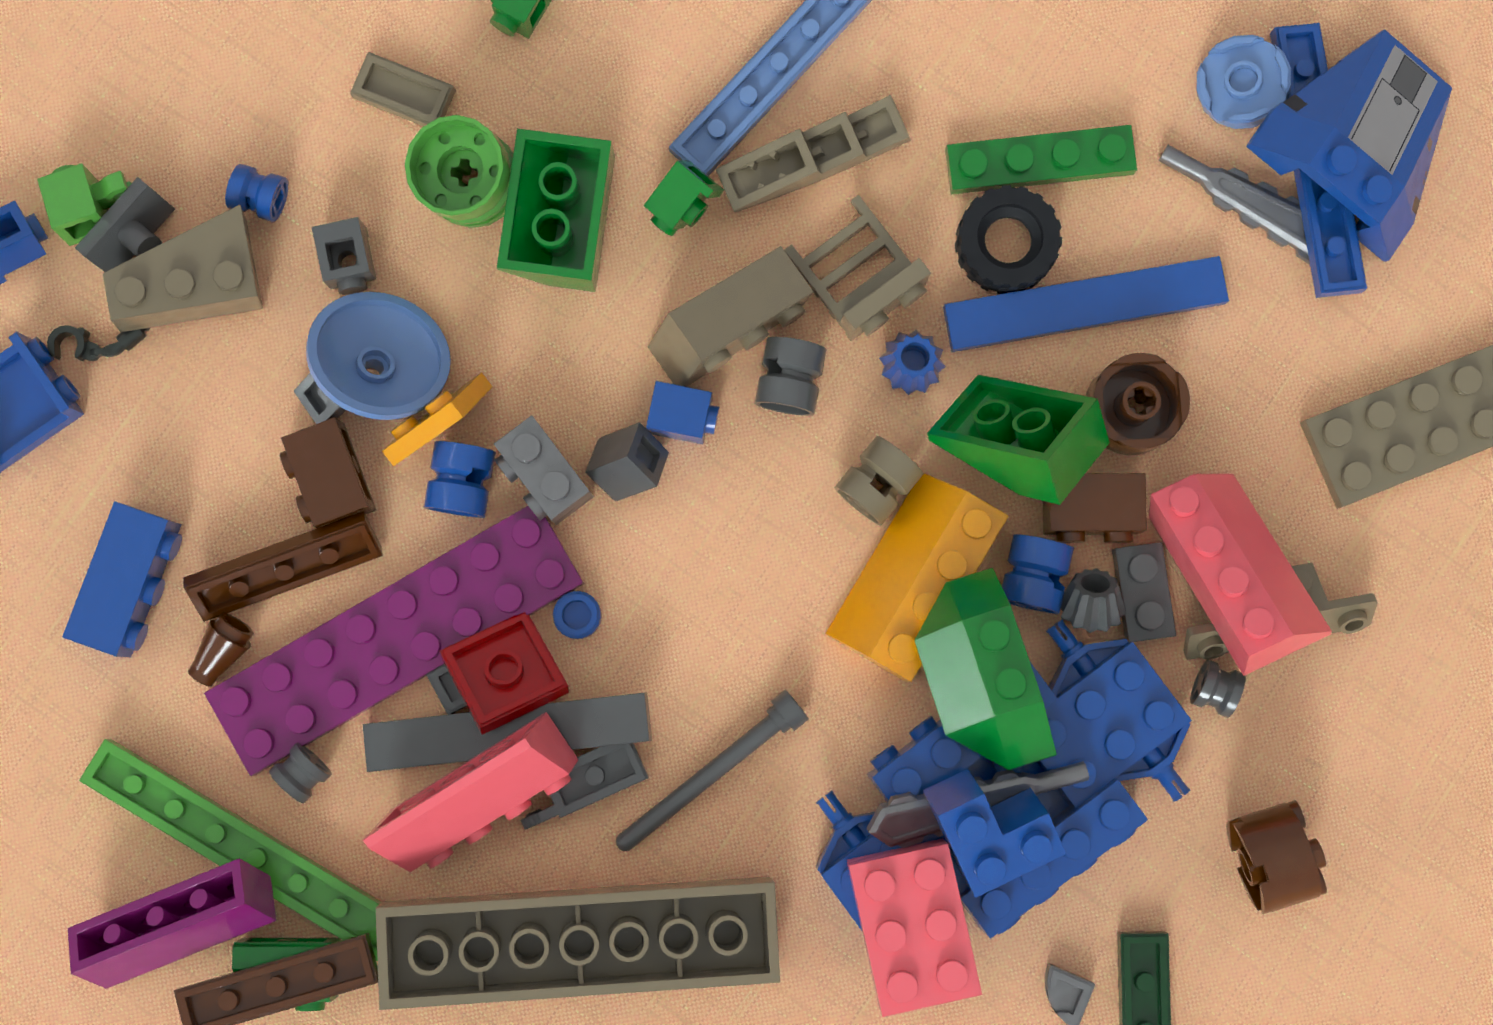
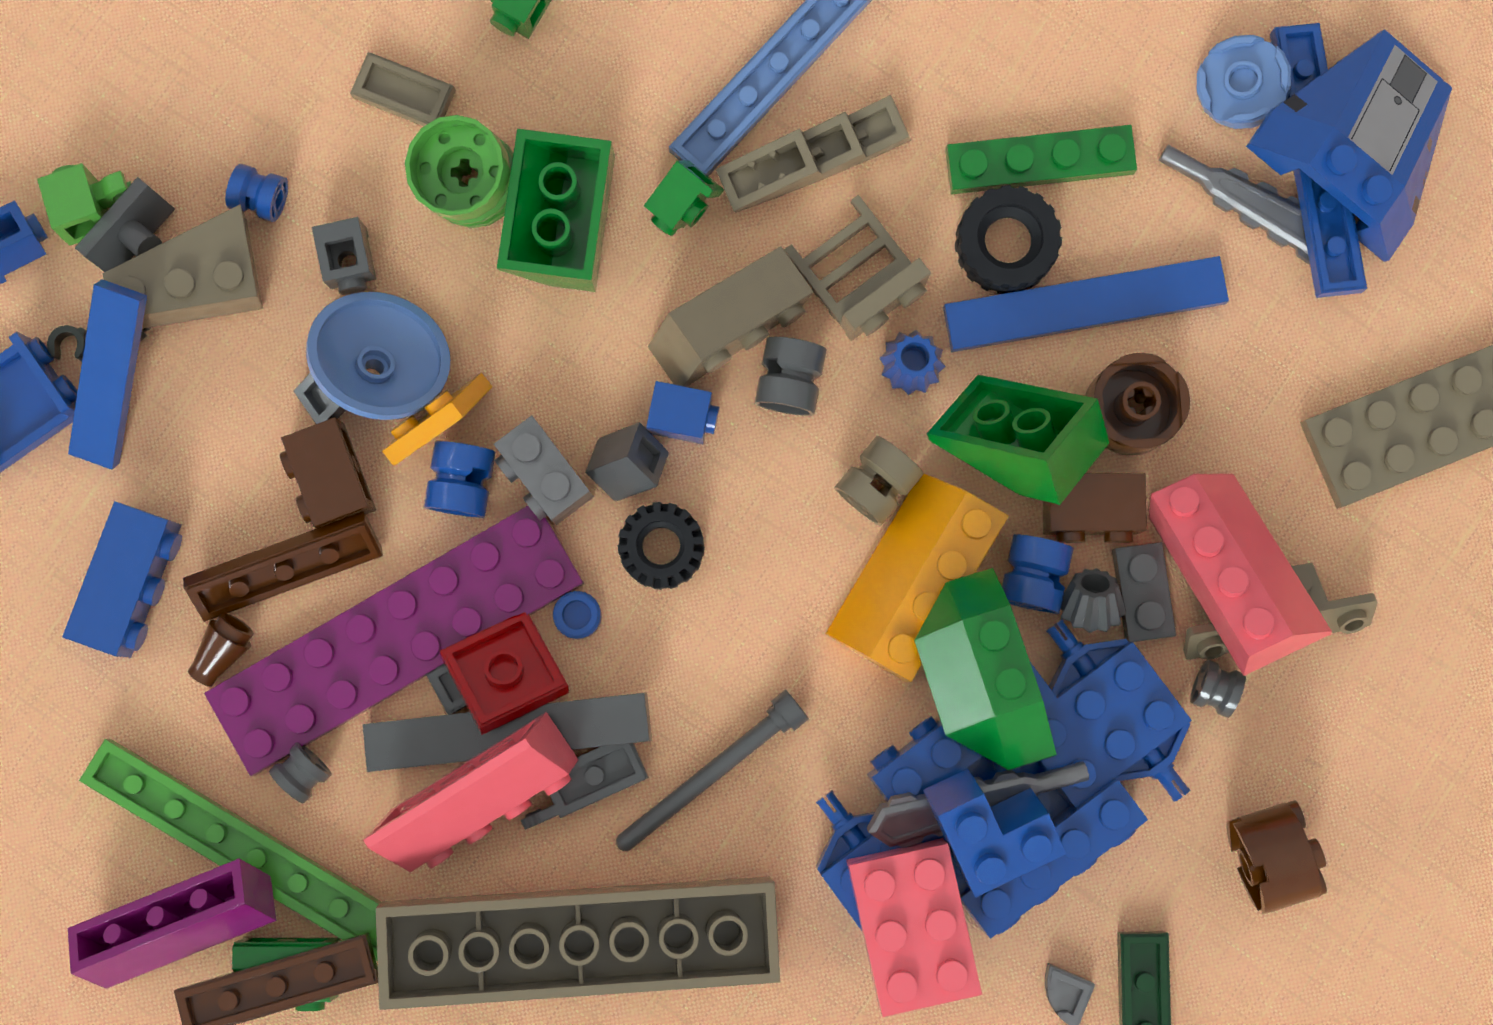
(107, 373): none -> blue tile
(650, 518): none -> black tyre

